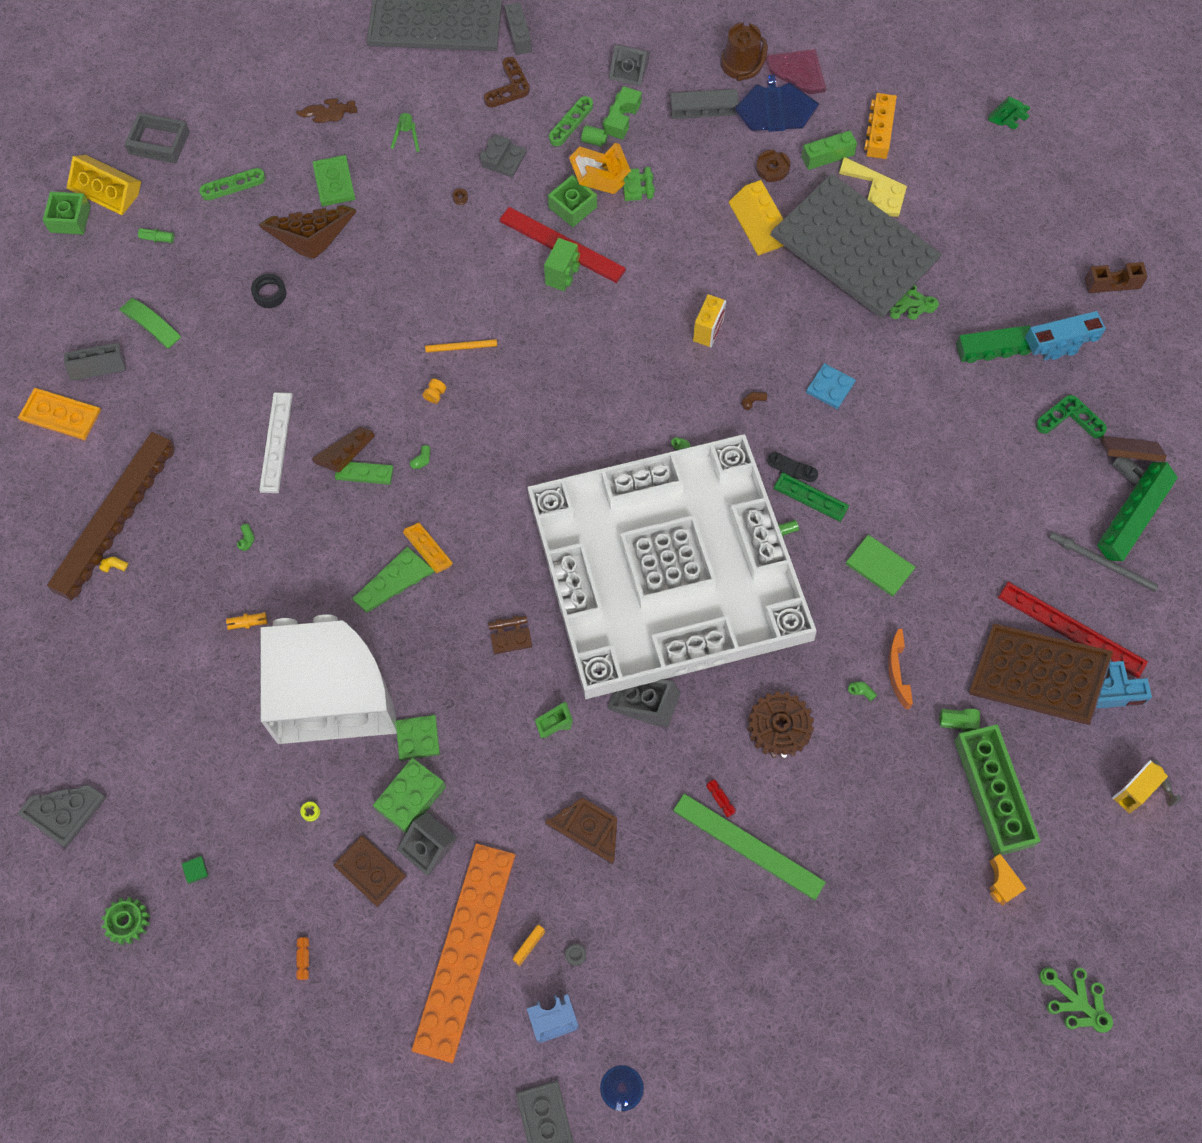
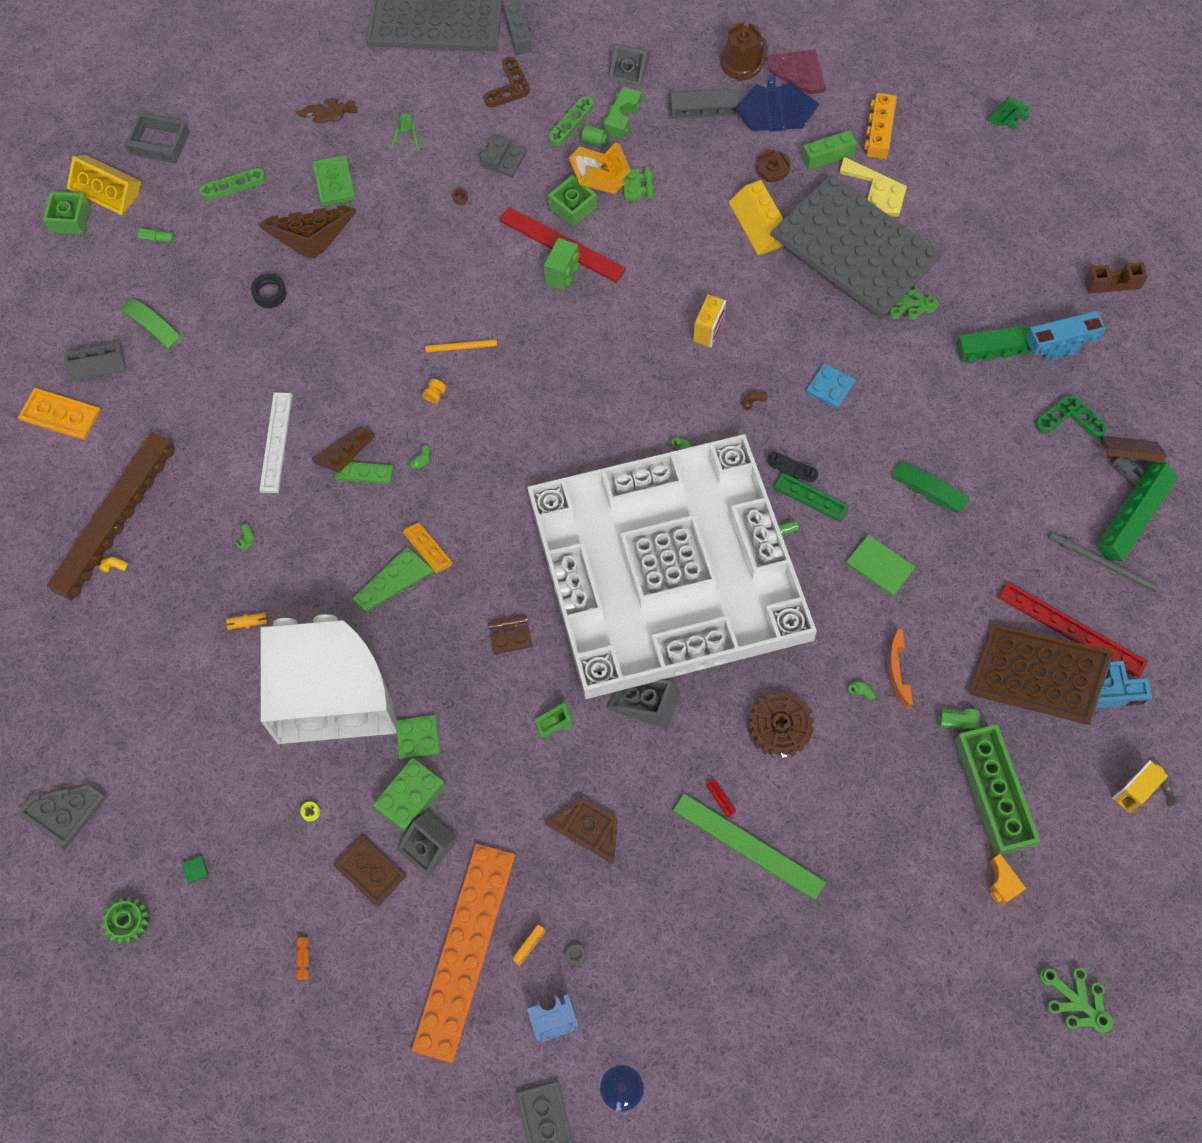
(931, 487): none -> green slope

